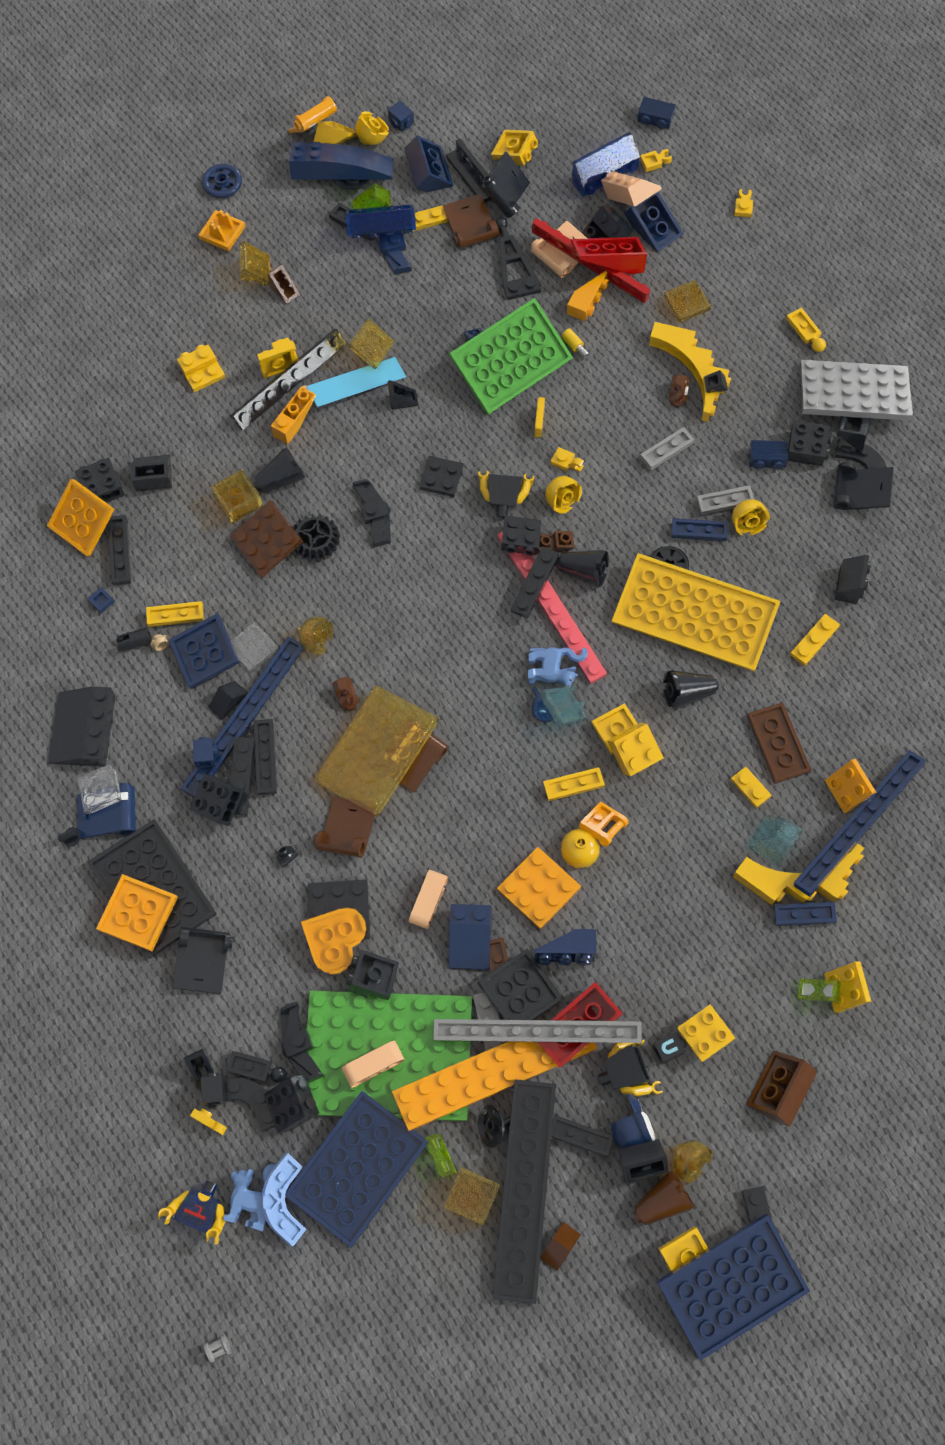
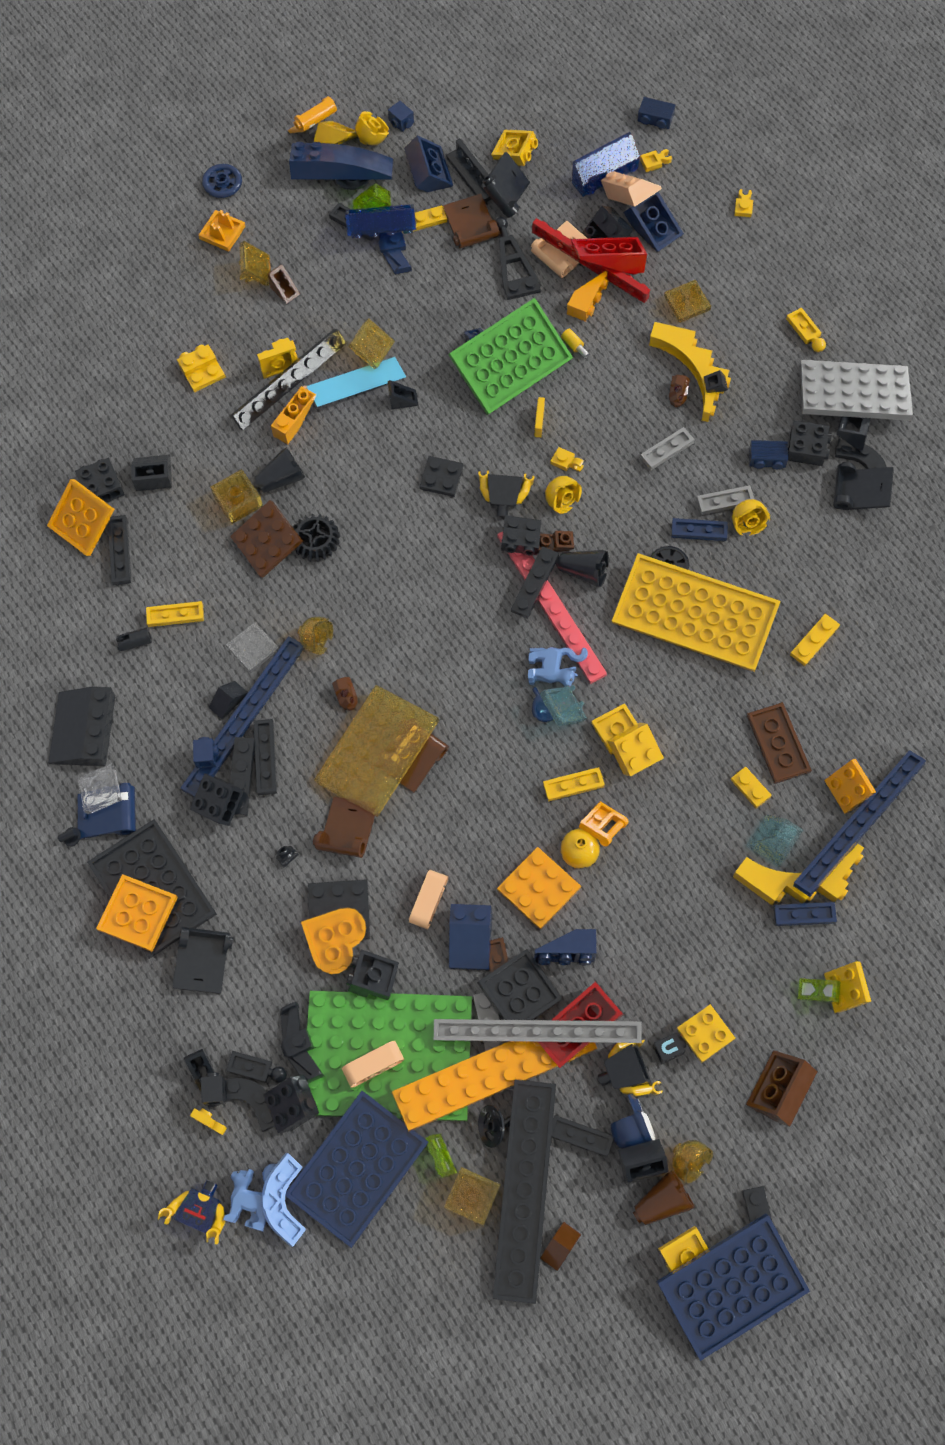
(101, 600): dark blue plate -> none
(159, 642): tan plate -> none
(204, 651): dark blue plate -> none
(209, 1348): light grey bush -> none
(374, 511): black plate -> none
(687, 687): black cone -> none
(852, 579): black slope -> none

